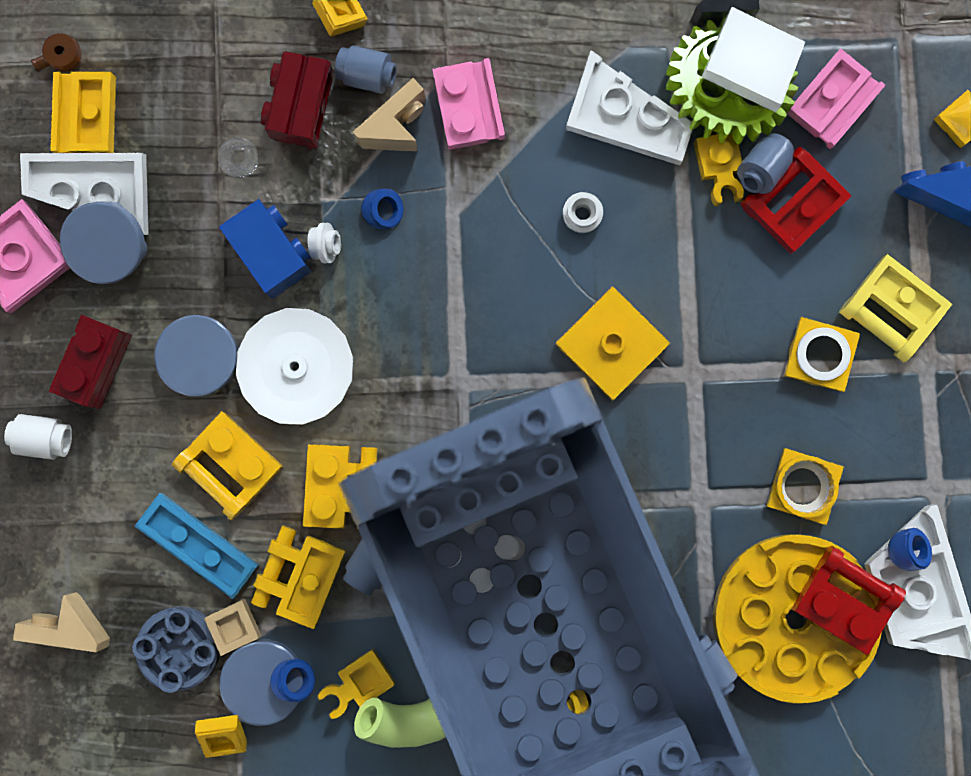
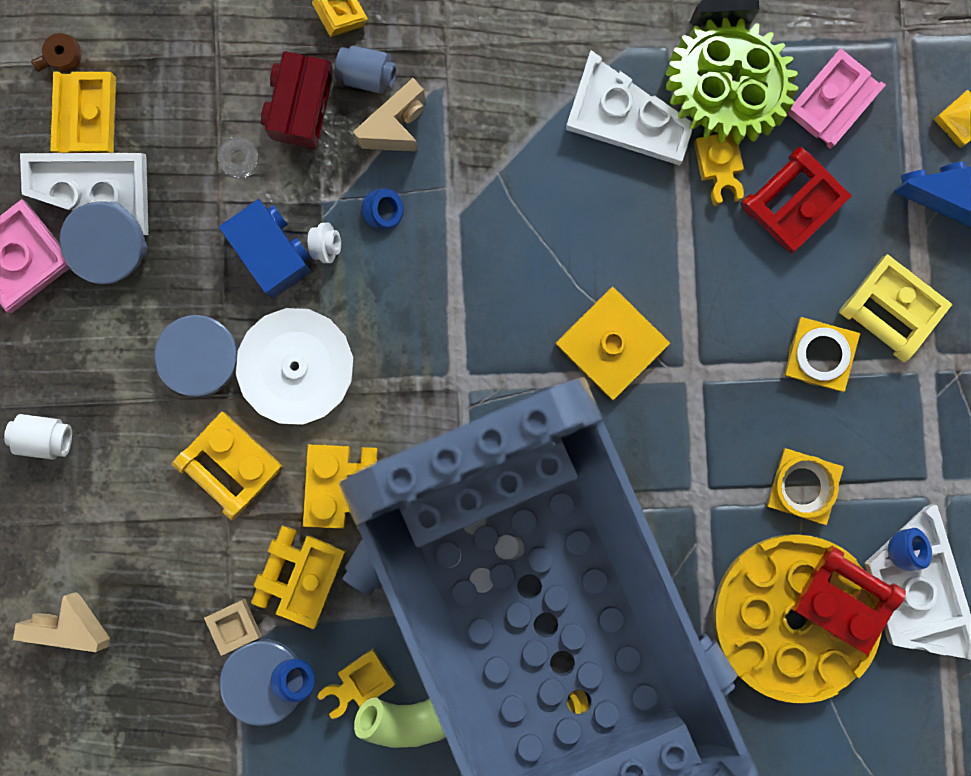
(90, 363): dark red brick -> none
(176, 649): sand blue tile -> none
(197, 545): dark azure tile -> none
(221, 736): yellow tile -> none
(468, 104): bright pink plate -> none
(587, 201): white plate -> none
(753, 59): white tile -> none
(766, 163): sand blue brick -> none

